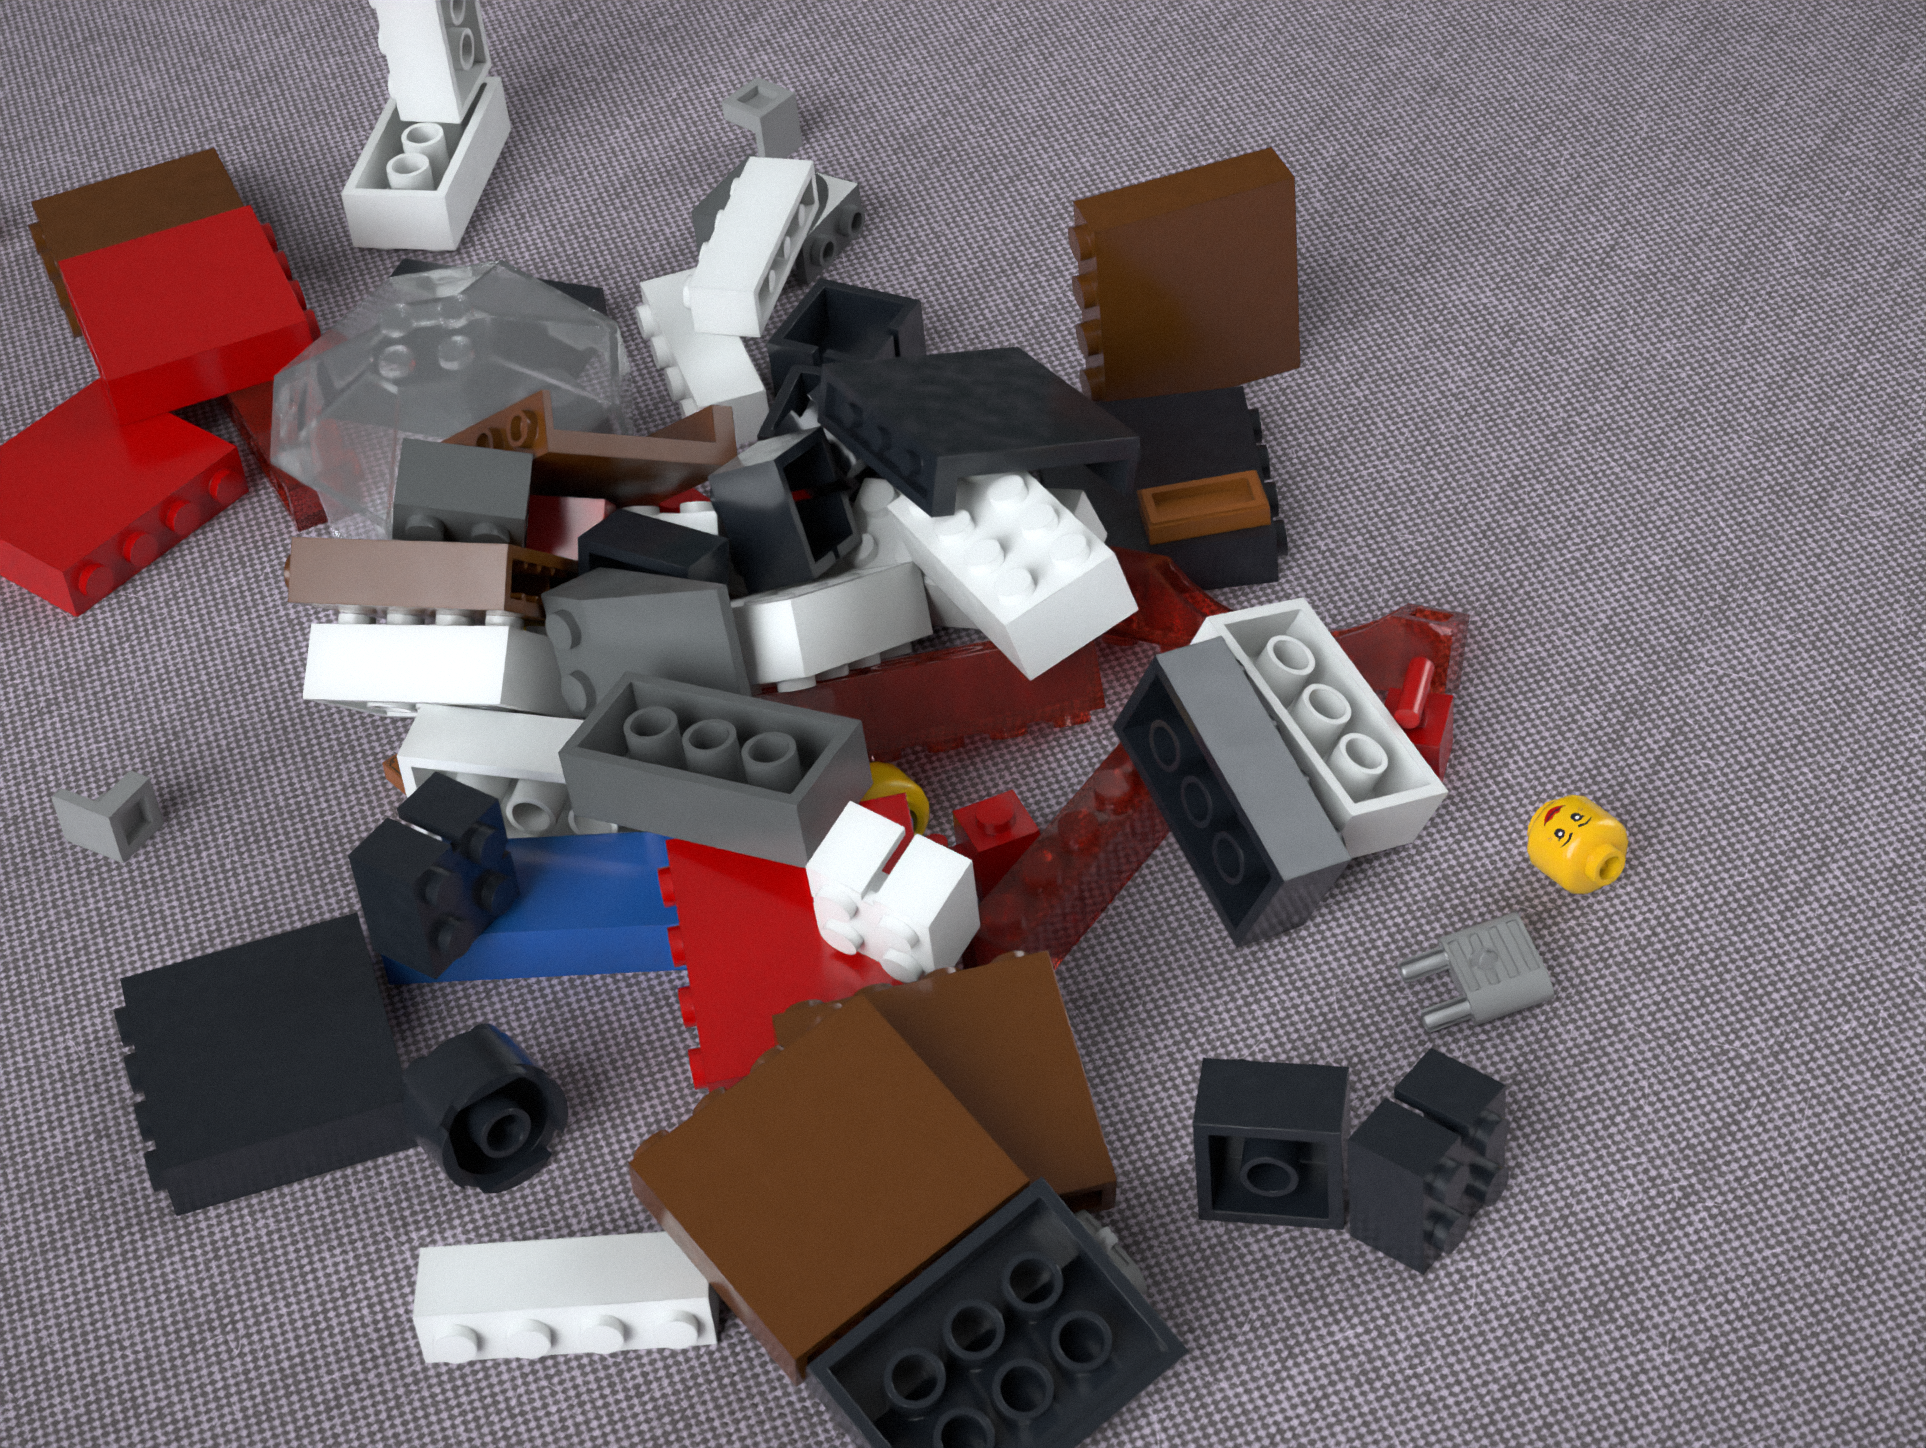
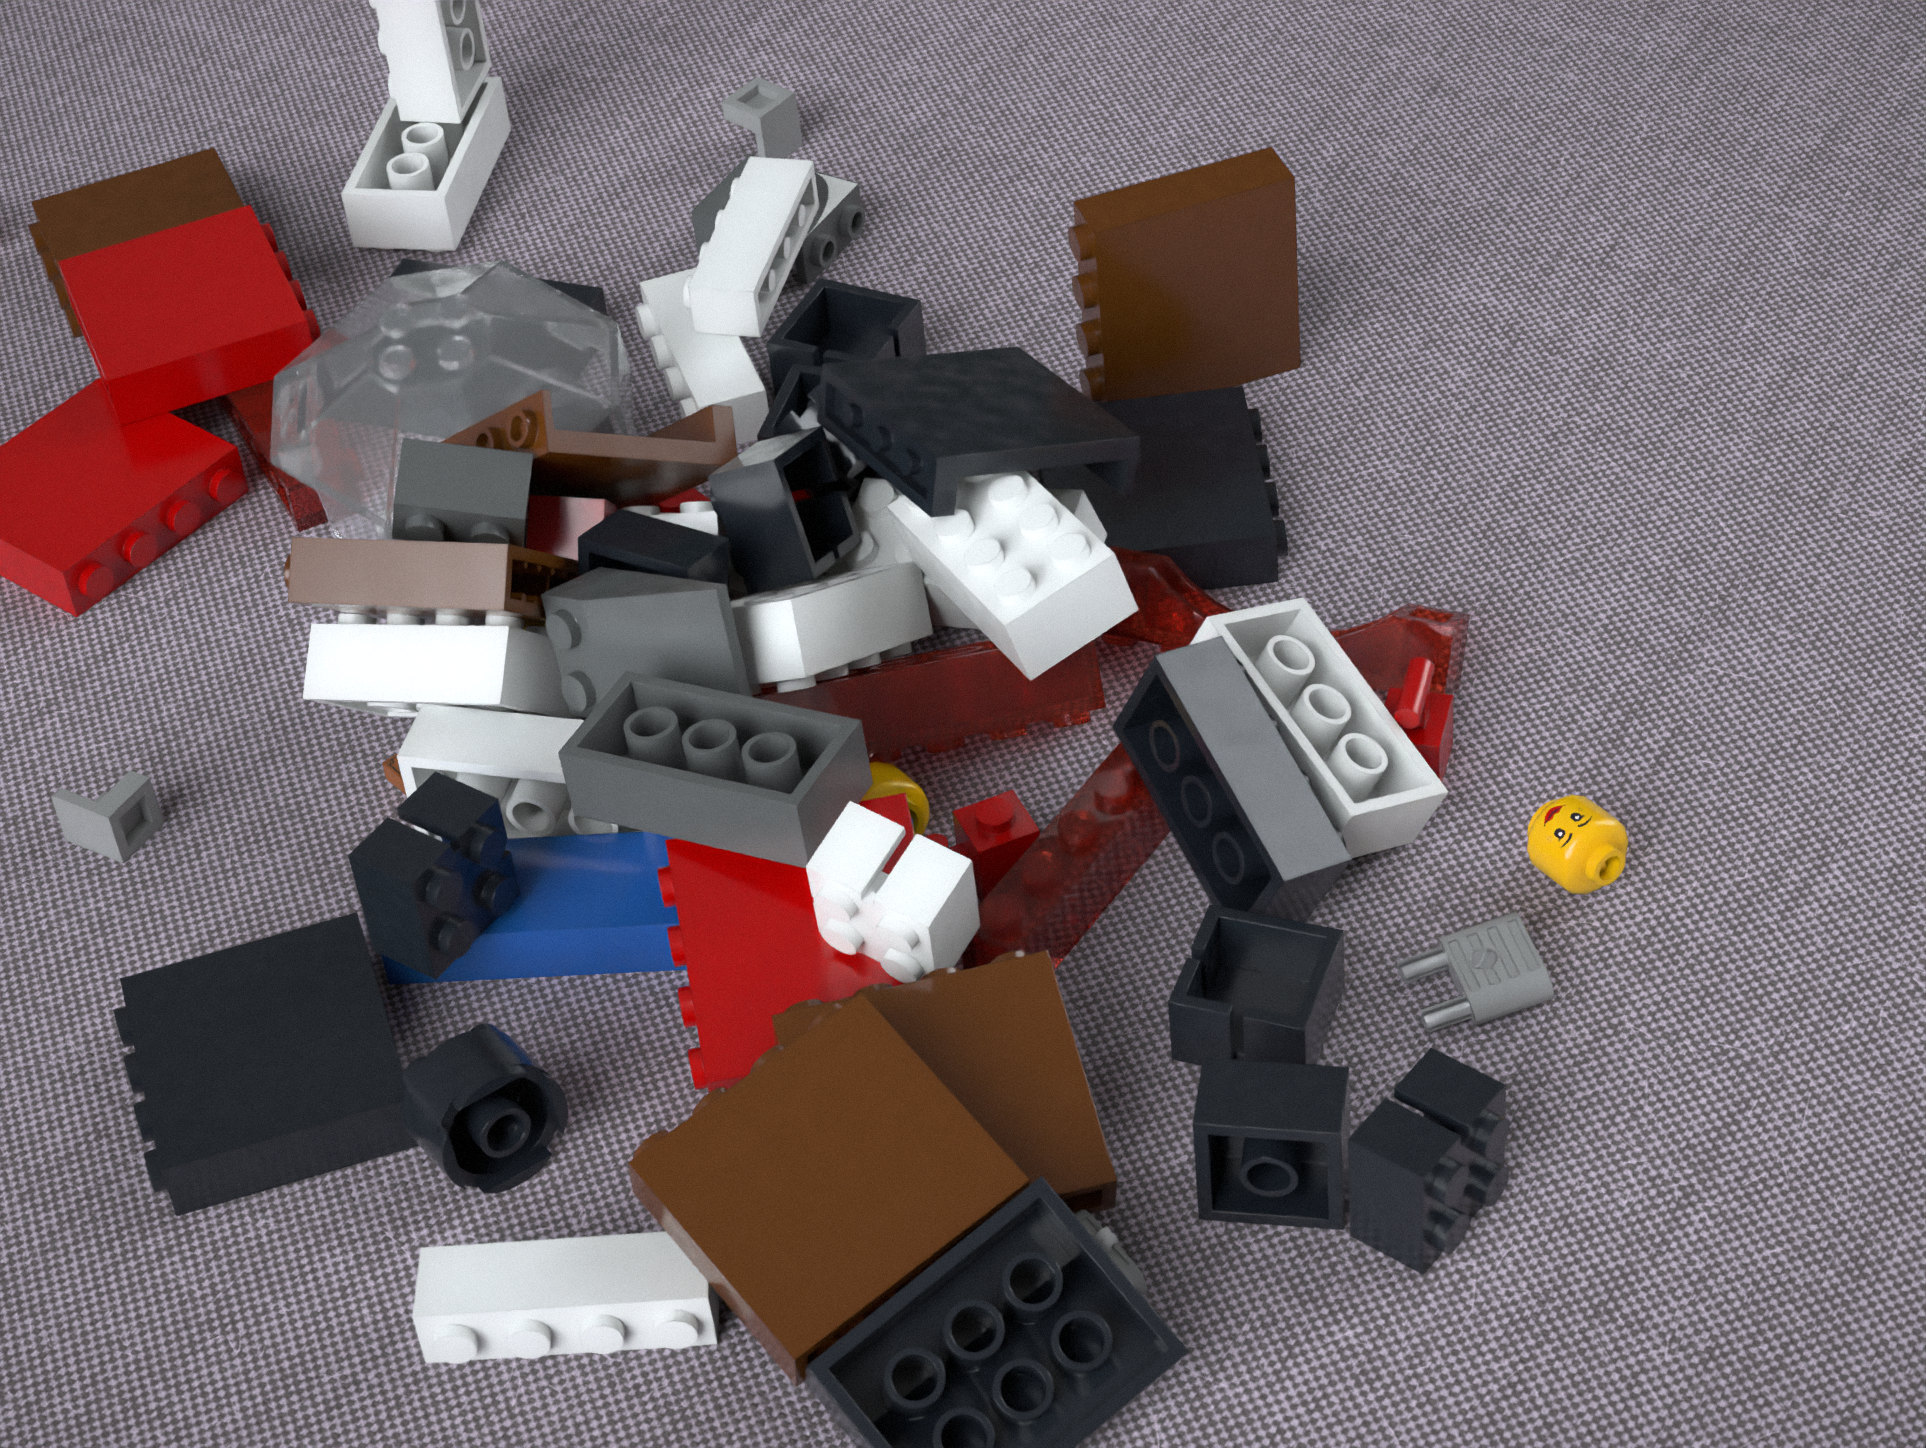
(1203, 507): dark orange tile -> none
(1256, 989): none -> black piece

